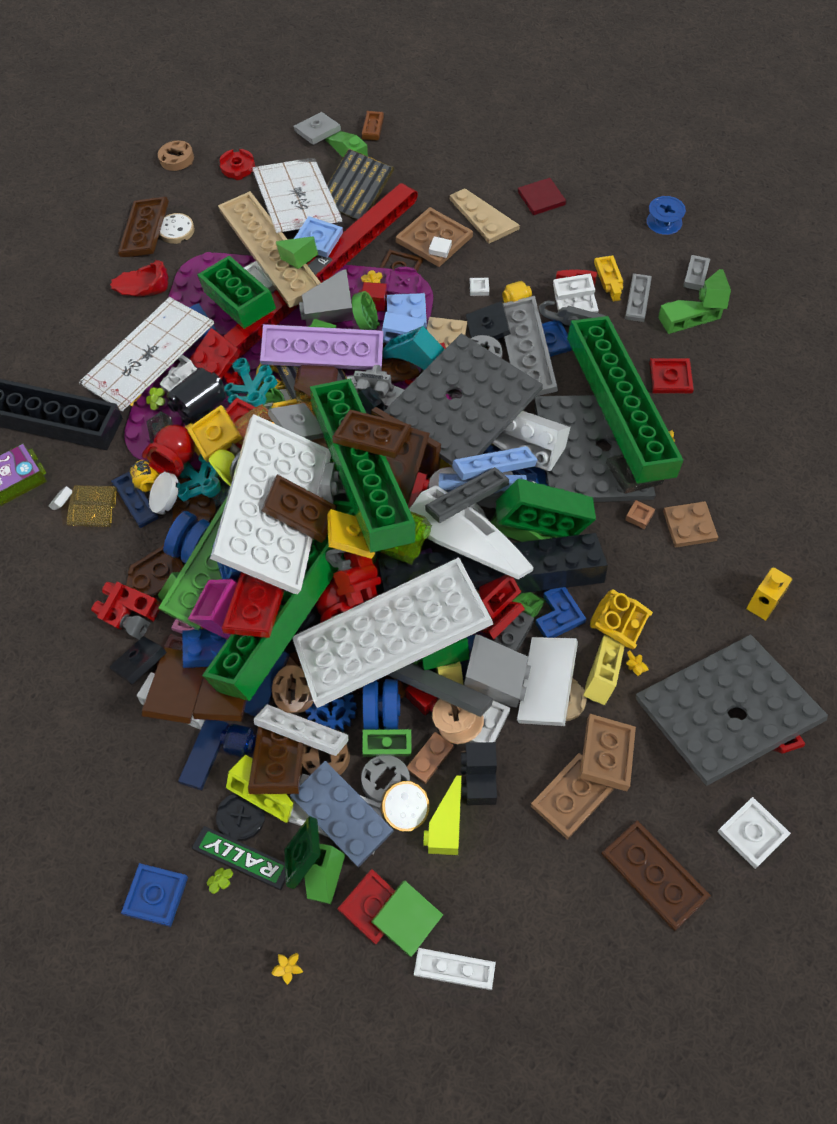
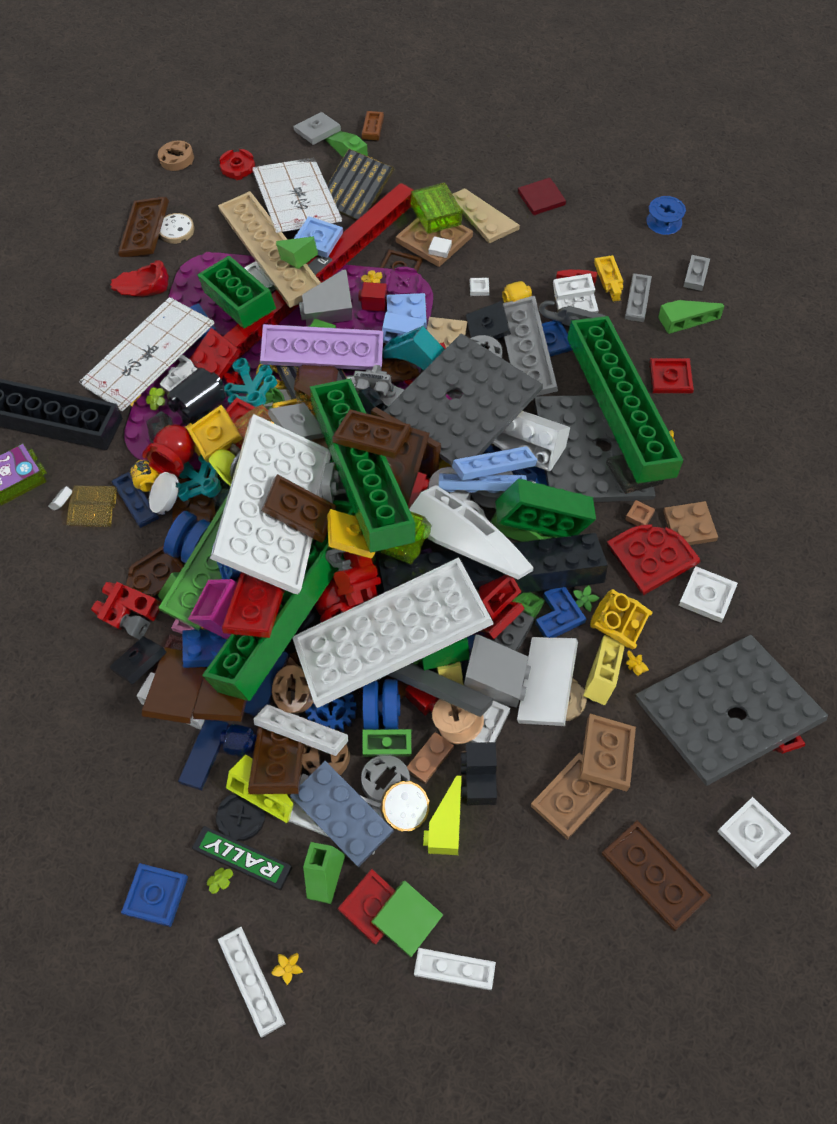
(251, 982): none -> white tile
(302, 852): dark green tile -> none
(364, 311): bright green piece -> none
(436, 208): none -> clear neon green brick
(467, 495): dark grey tile -> none
(585, 598): none -> bright green plant
(652, 555): none -> red plate
(708, 594): none -> white plate
(715, 291): bright green slope -> none
(772, 588): yellow torso -> none

